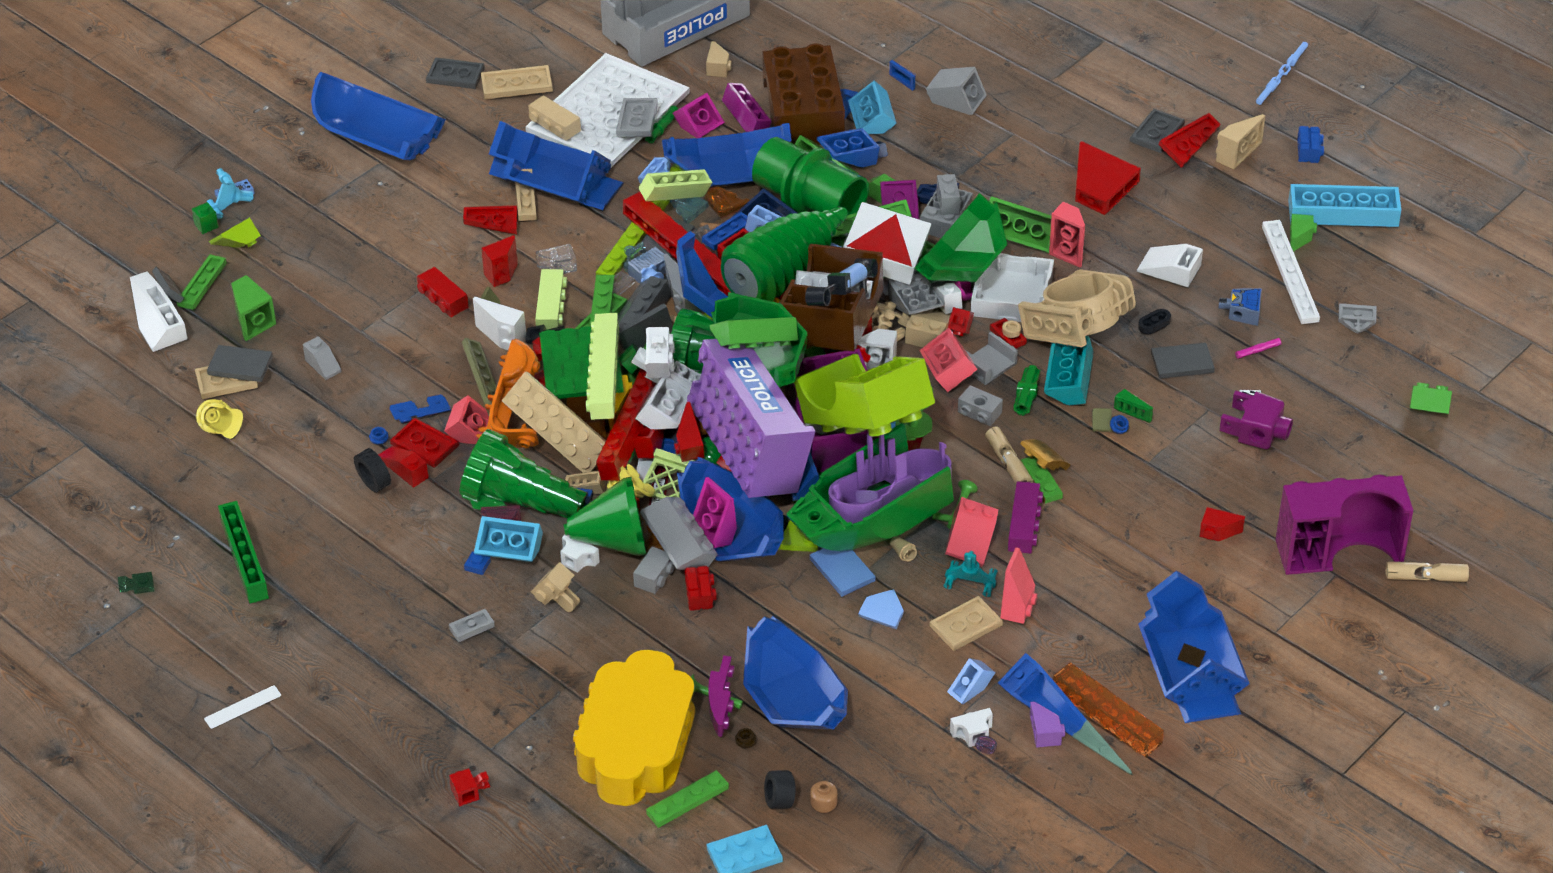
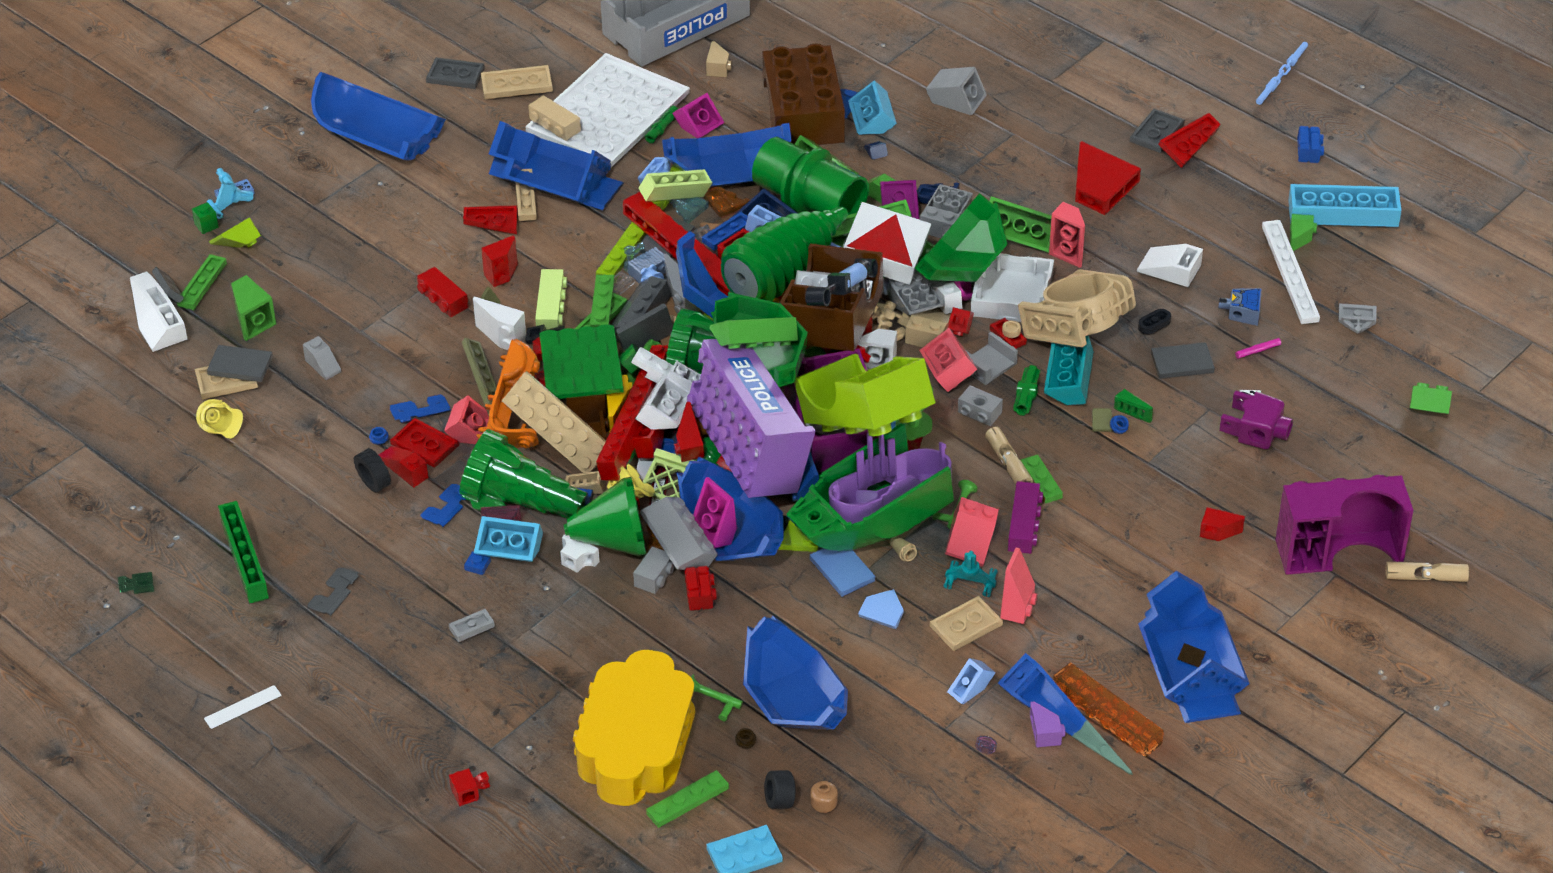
(339, 580): none -> dark grey piece
(453, 506): none -> blue piece
(555, 586): tan brick -> none
(557, 258): clear slope -> none
(603, 366): yellowish green brick -> none
(637, 117): light grey plate -> none
(659, 352): white hinge -> none
(720, 696): magenta slope -> none
(745, 108): magenta brick -> none
(851, 147): blue slope -> none
(902, 74): blue slope -> none
(948, 194): light grey brick -> none
(971, 725): white brick -> none
(1046, 455): pearl gold slope -> none
(1239, 141): tan slope -> none

